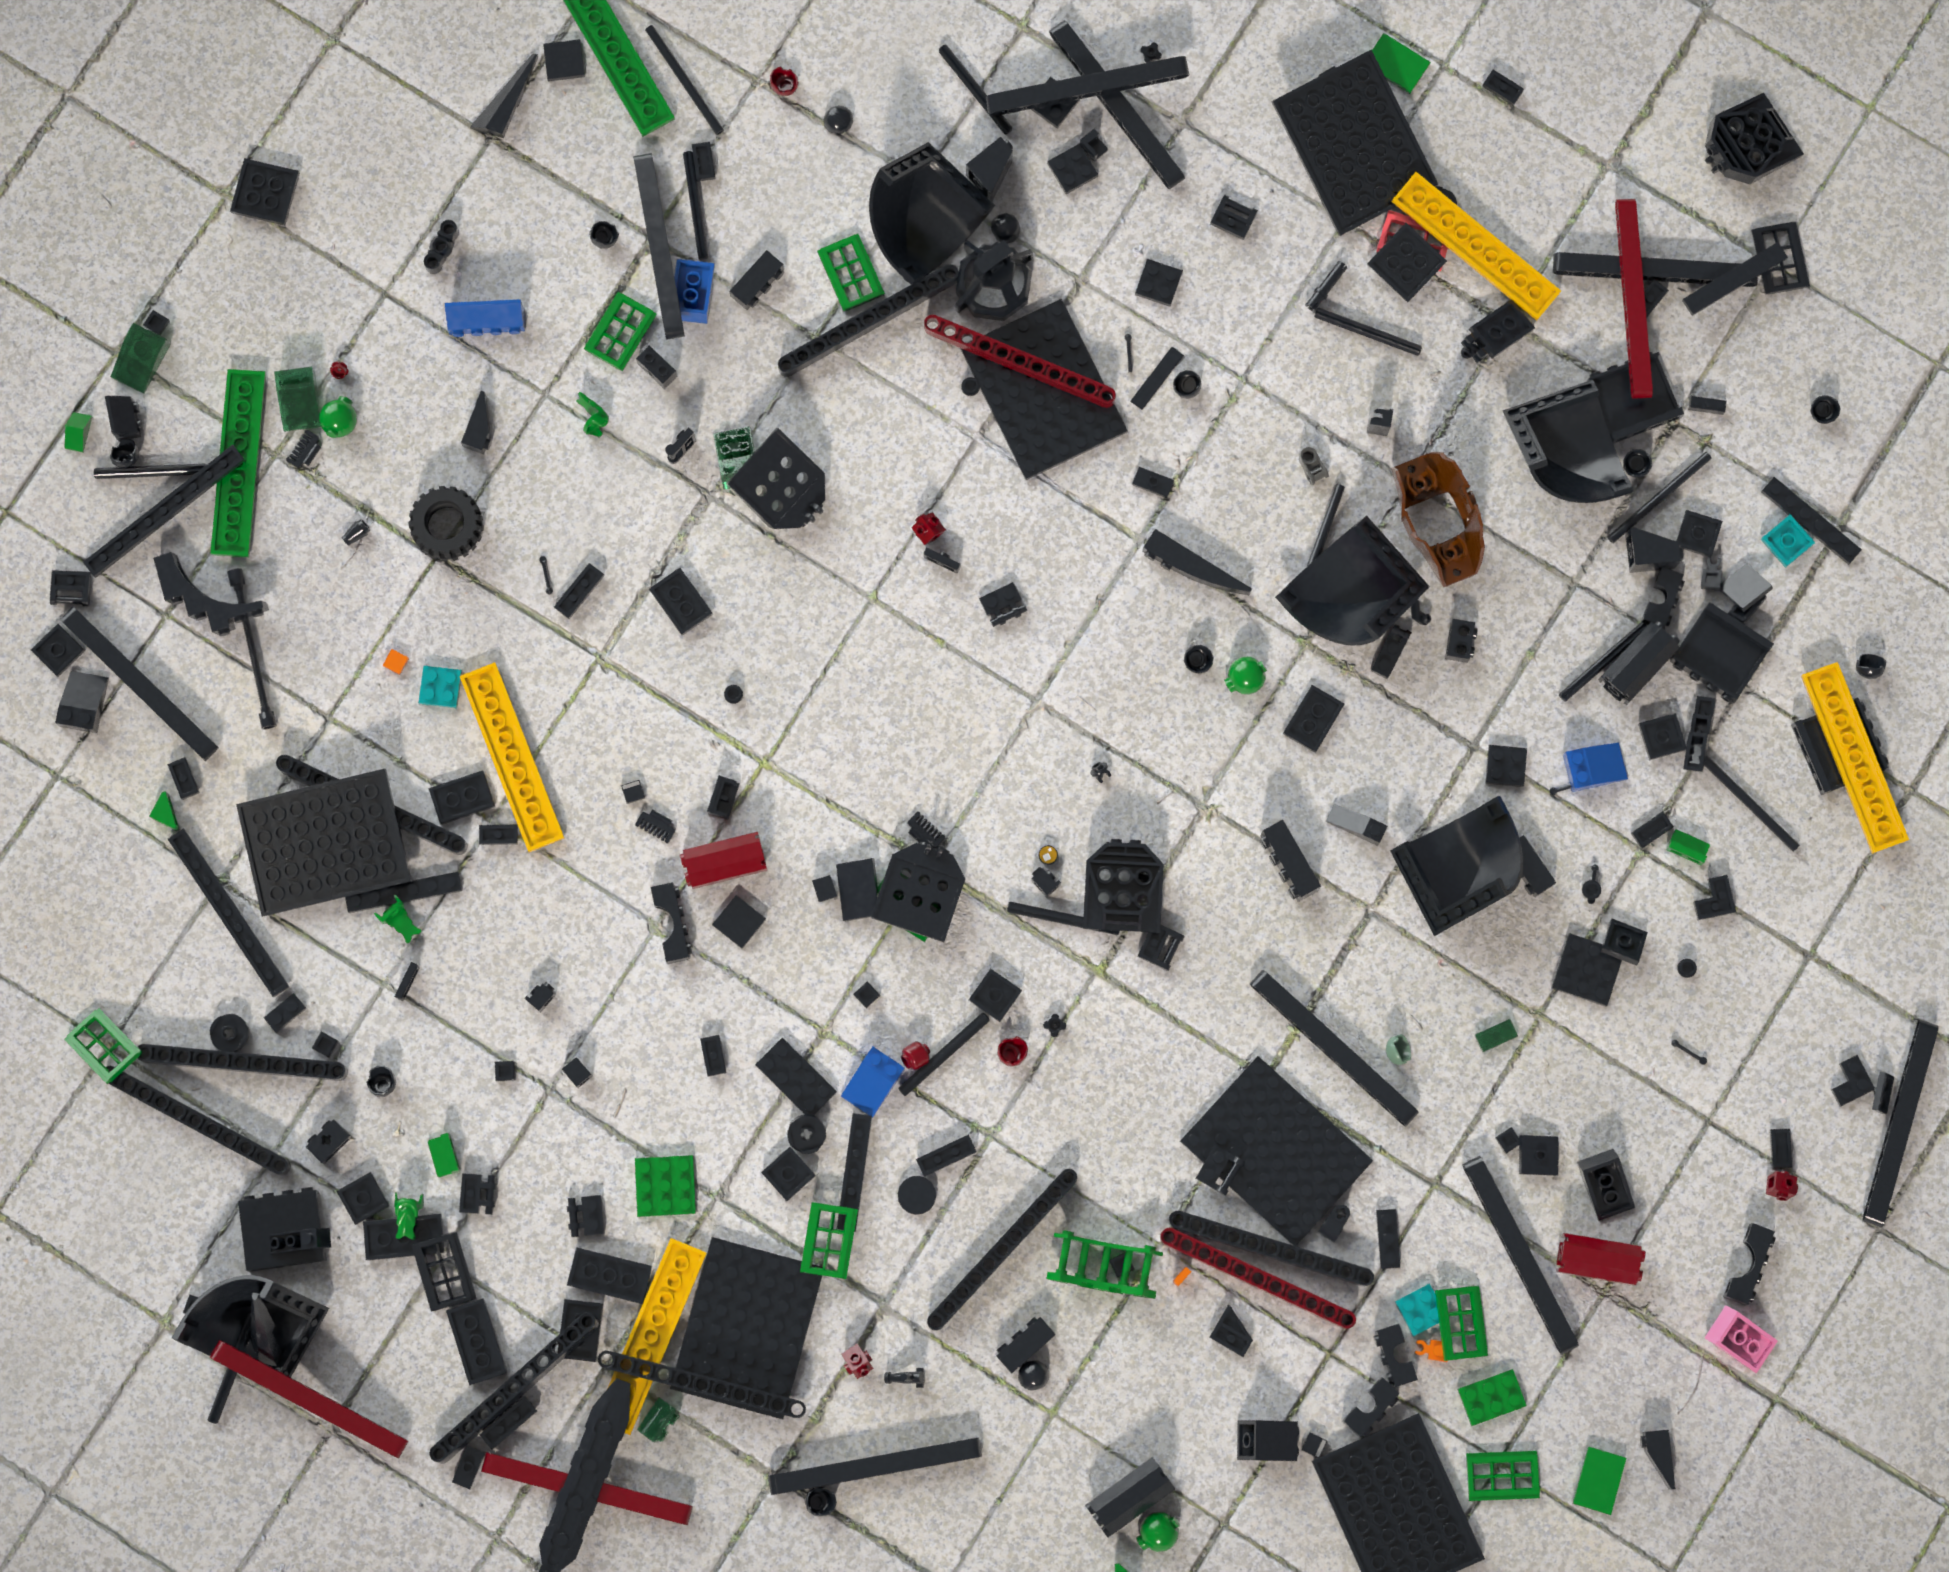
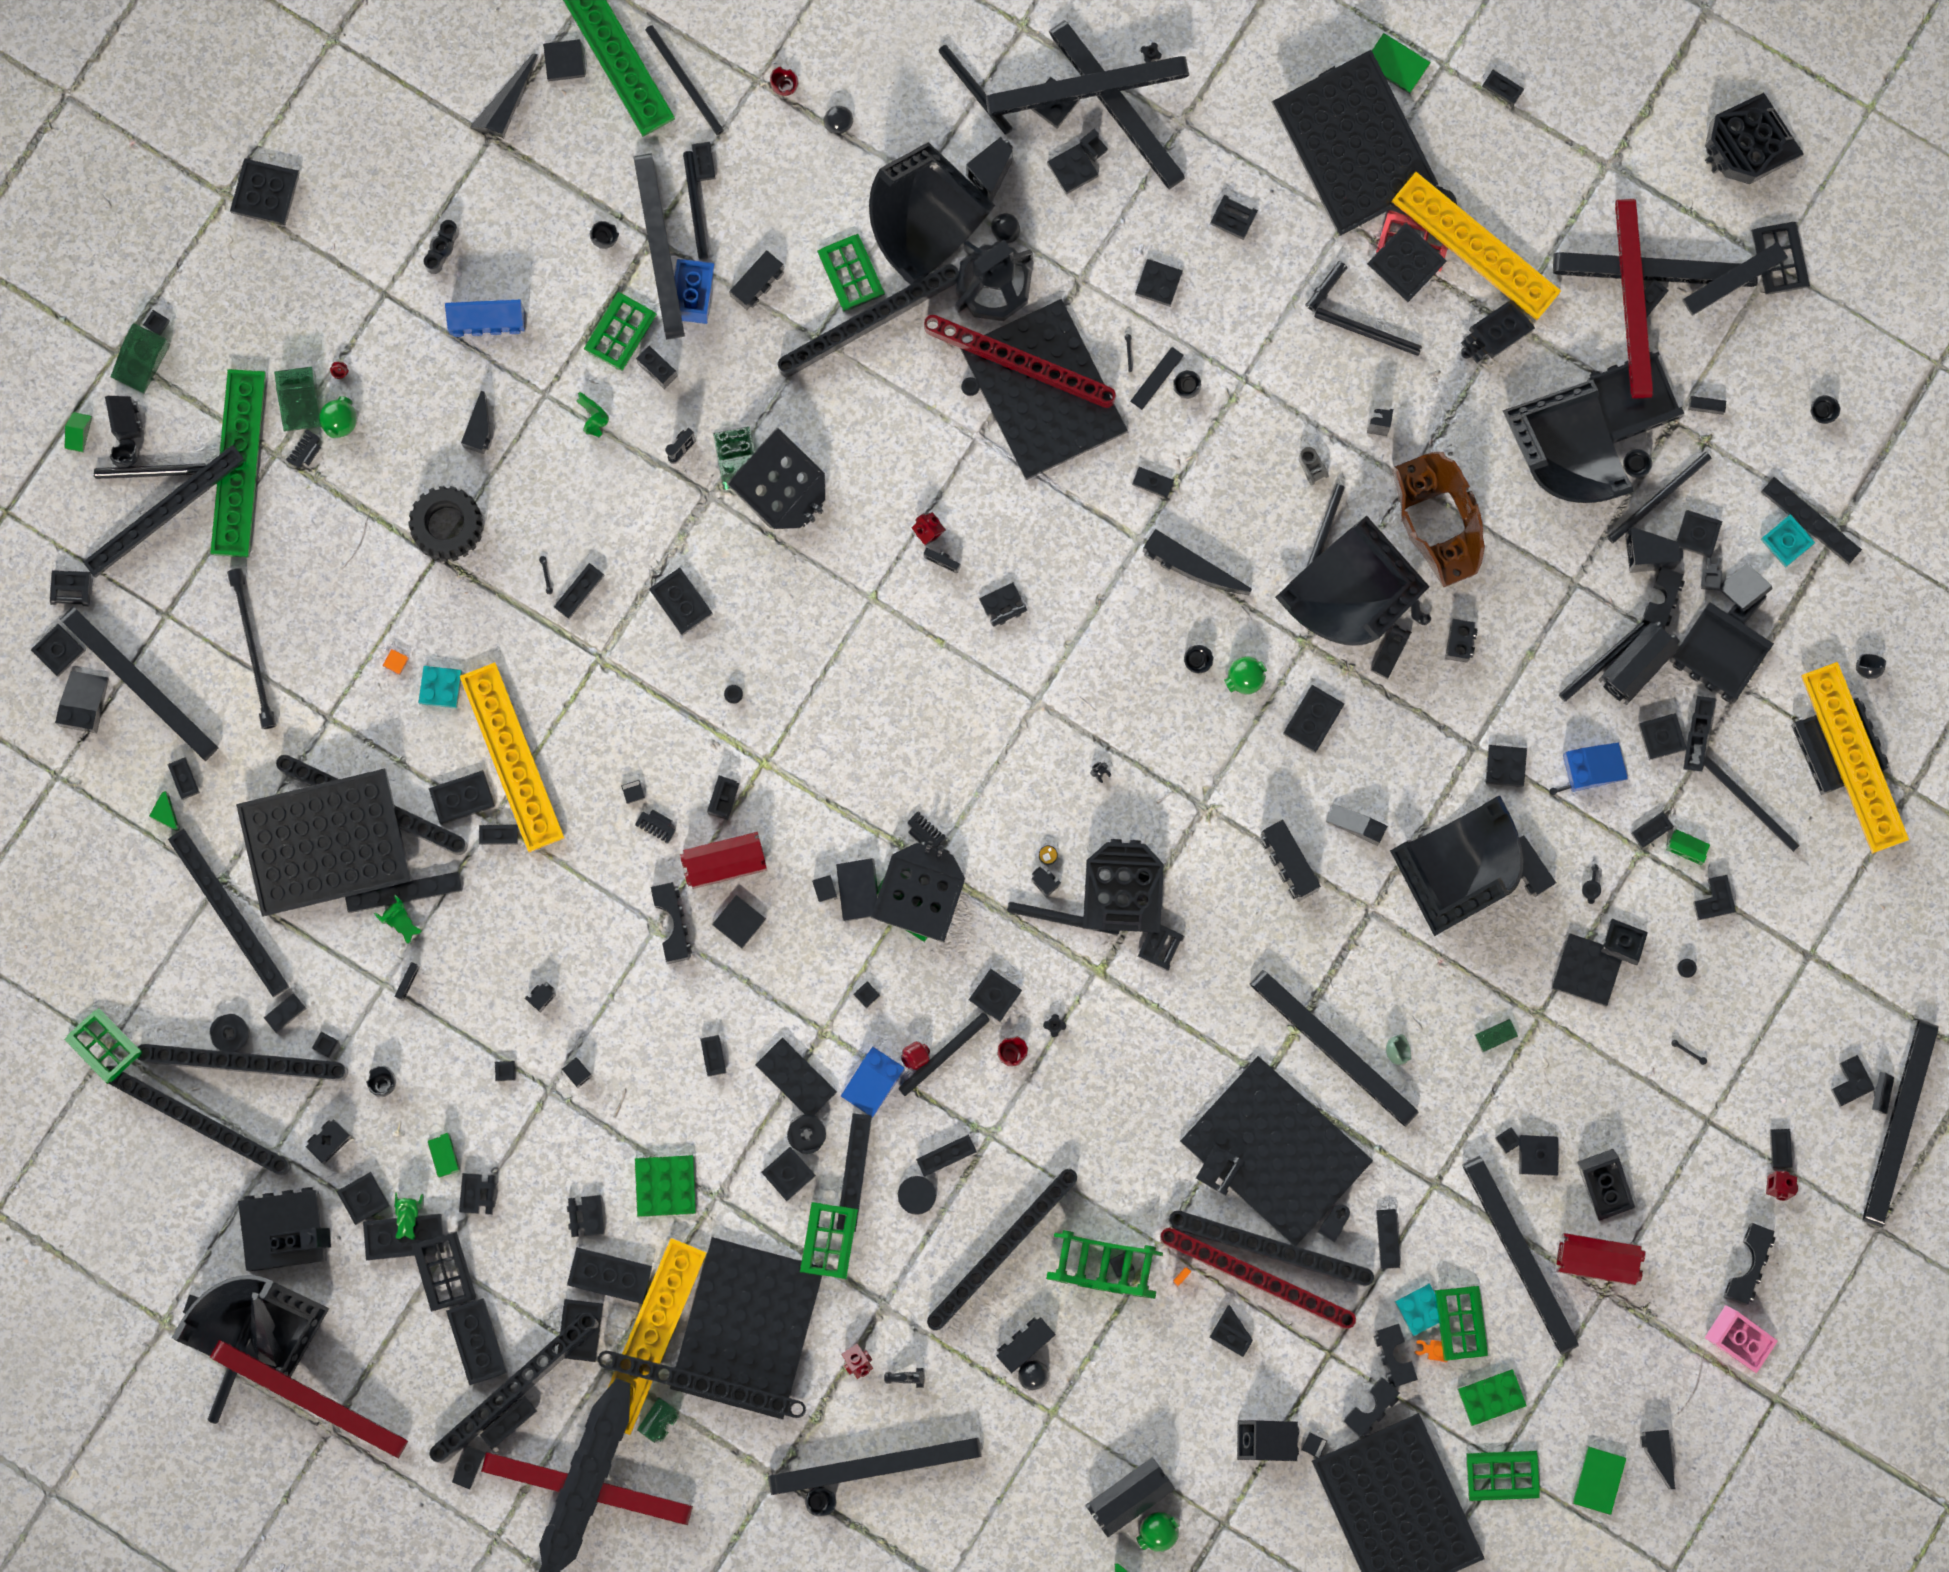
(178, 587): black arch -> none
(356, 532): black cone -> none

